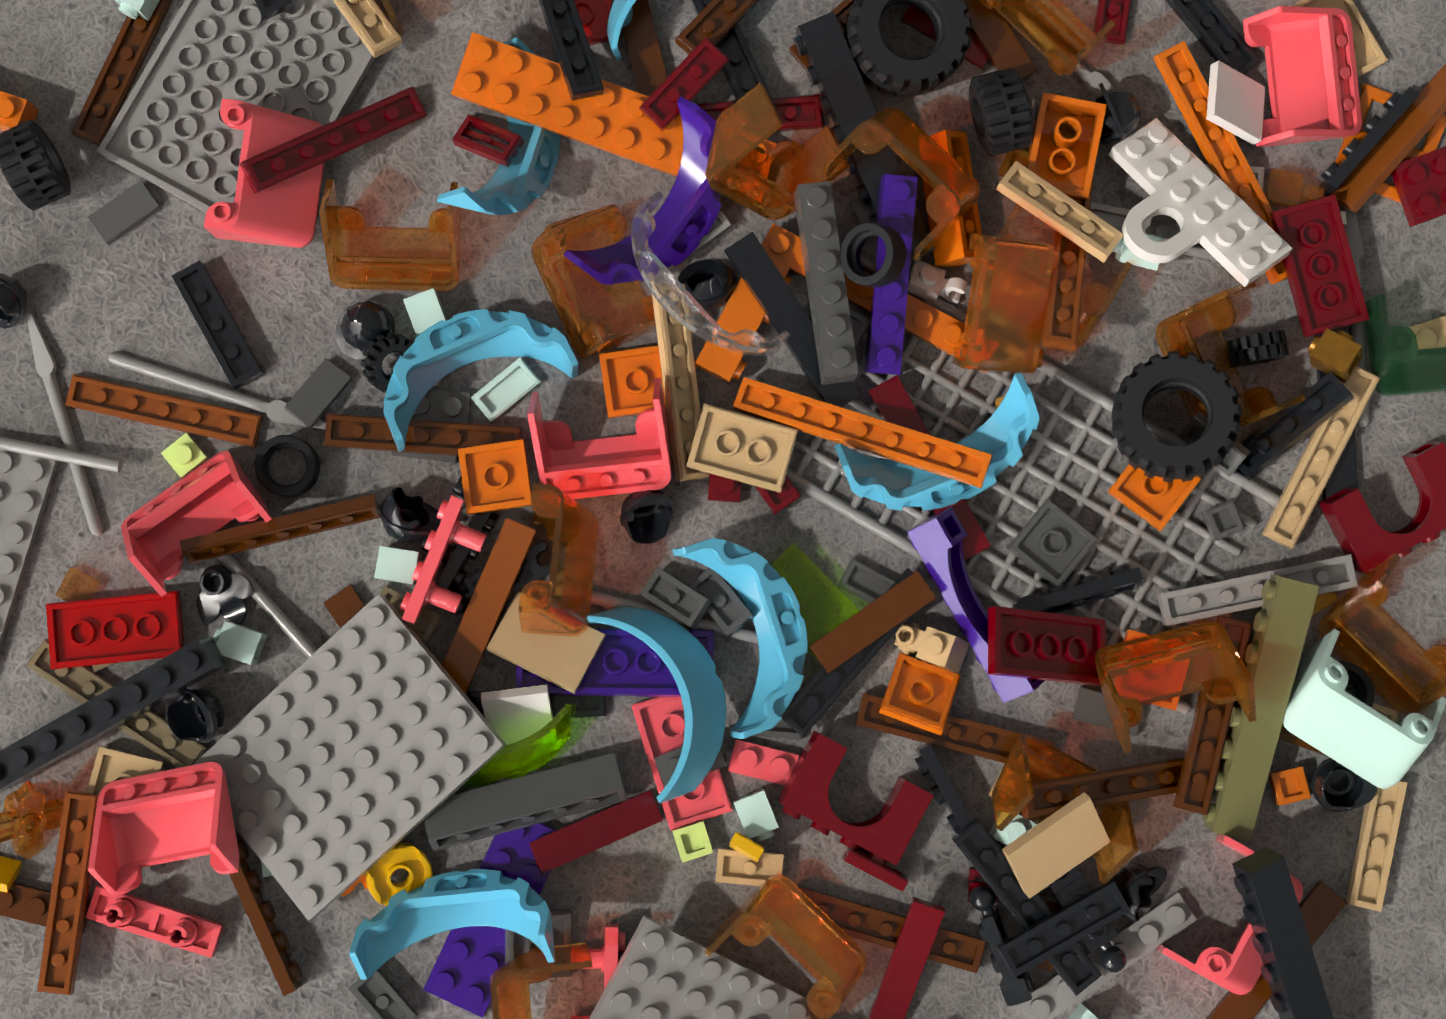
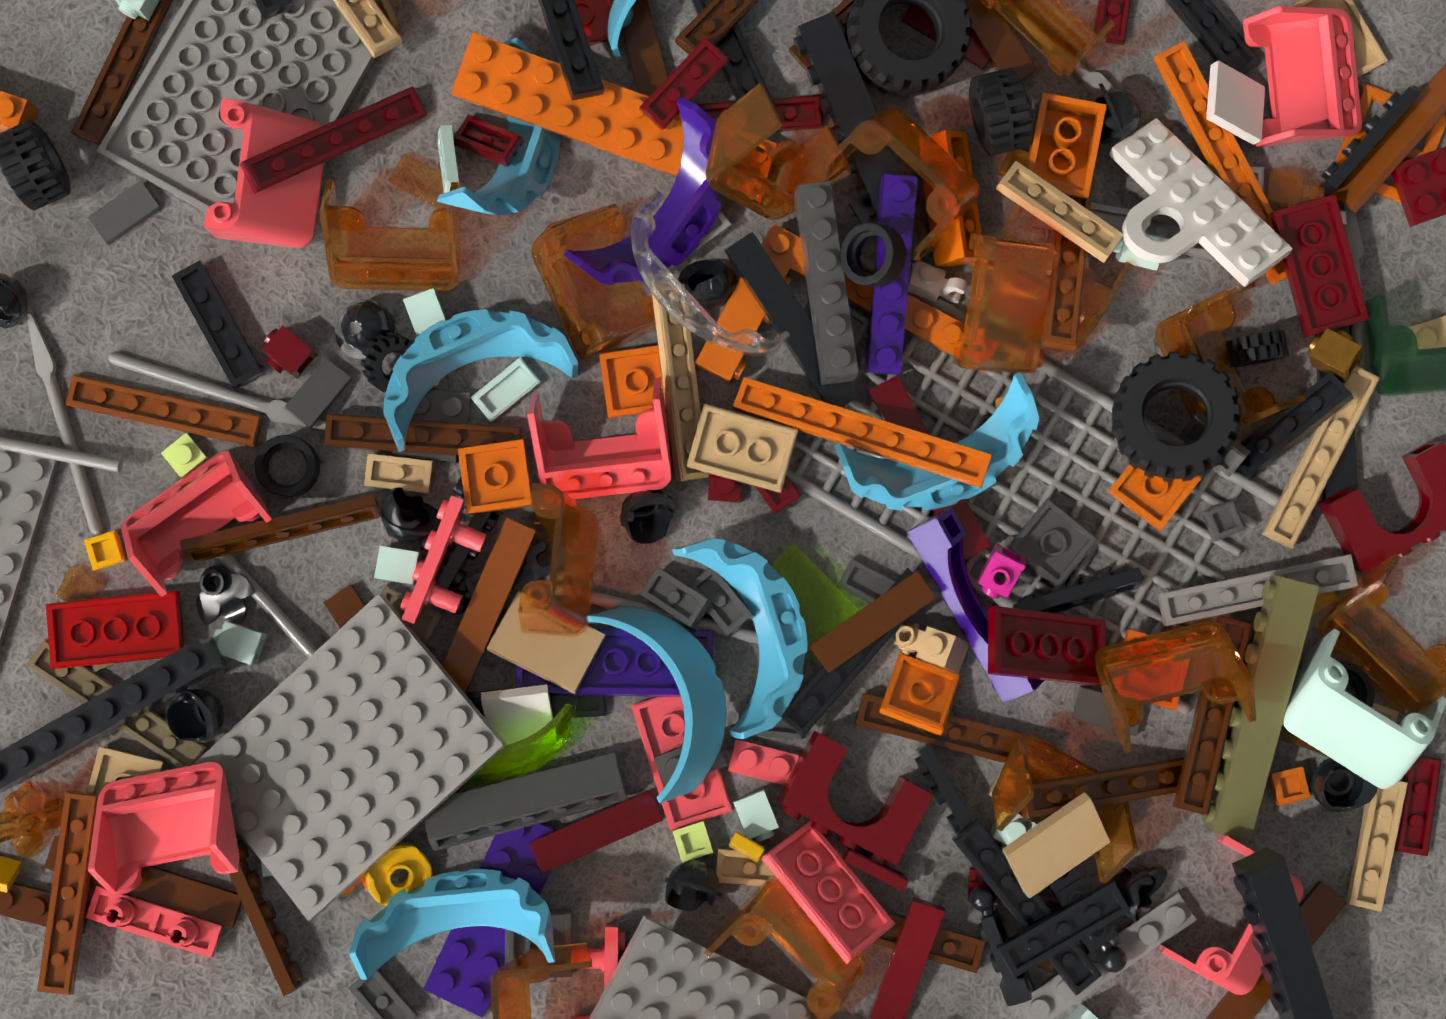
(105, 550): none -> yellow tile
(178, 893): none -> reddish brown tile
(287, 352): none -> dark red brick
(394, 472): none -> tan plate
(418, 181): none -> clear orange tile
(447, 157): none -> light aqua tile
(692, 885): none -> black piece
(828, 891): none -> coral tile
(1002, 561): none -> dark pink brick
(1418, 806): none -> dark red tile

